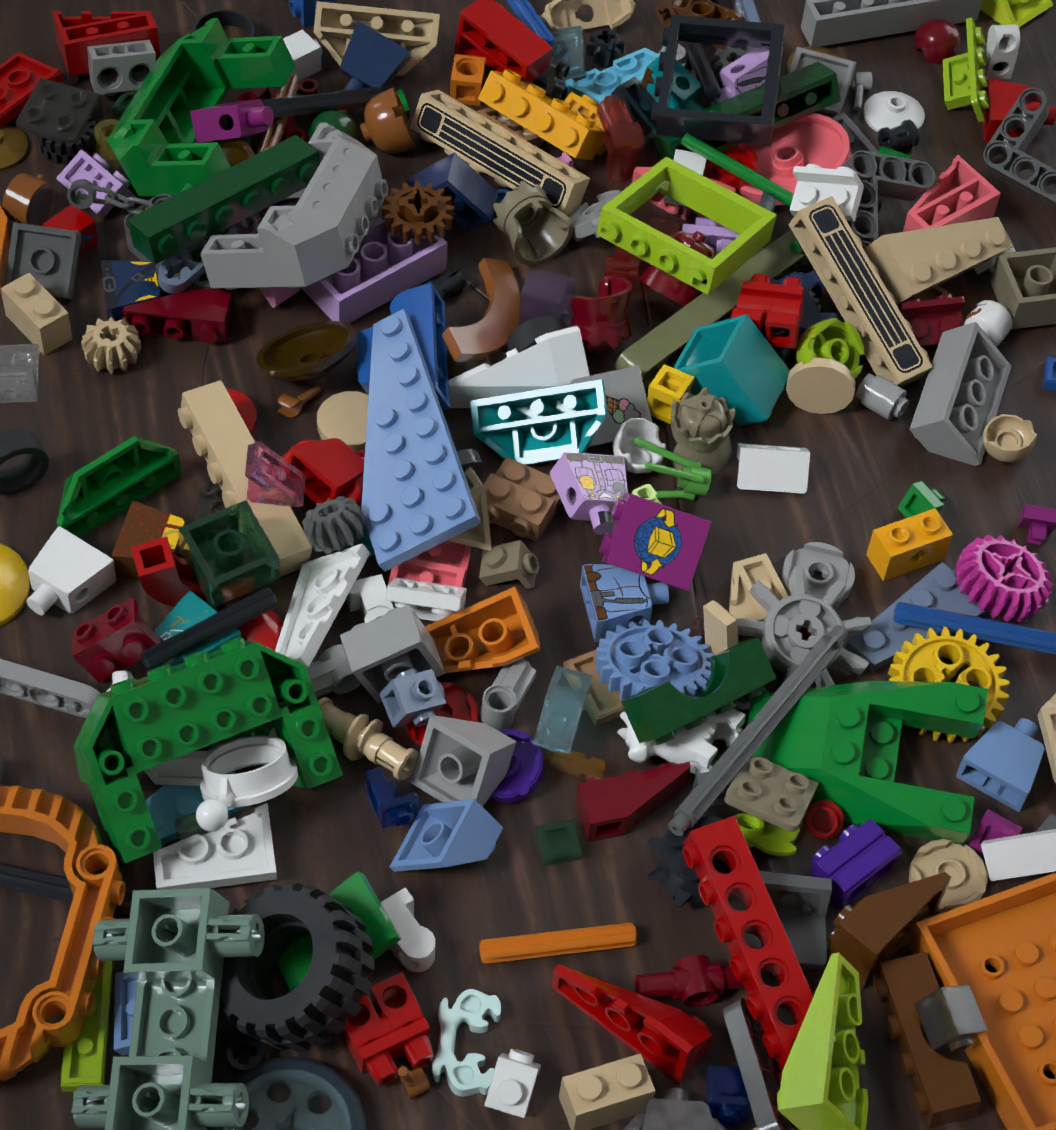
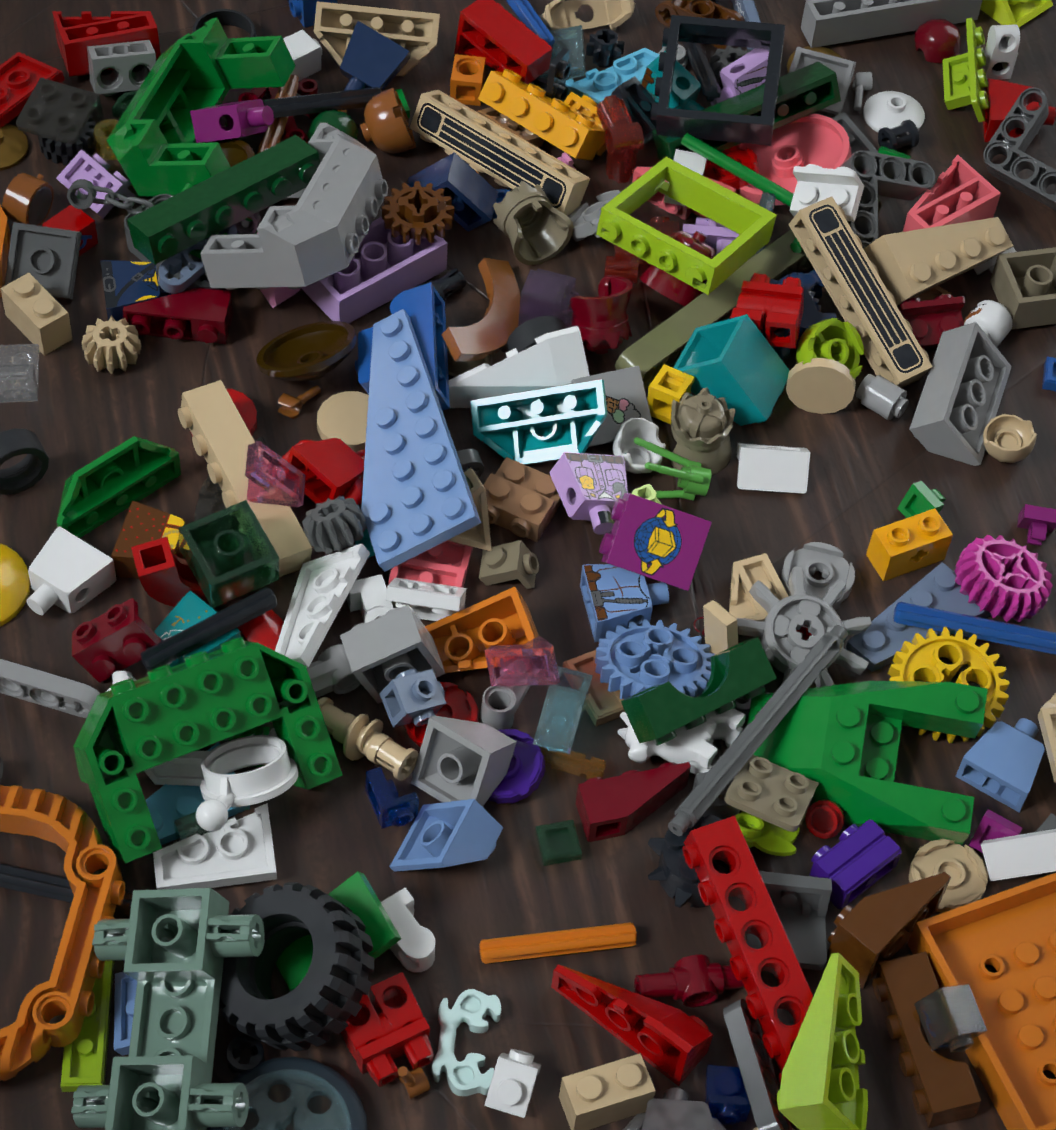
(523, 664): none -> clear pink slope

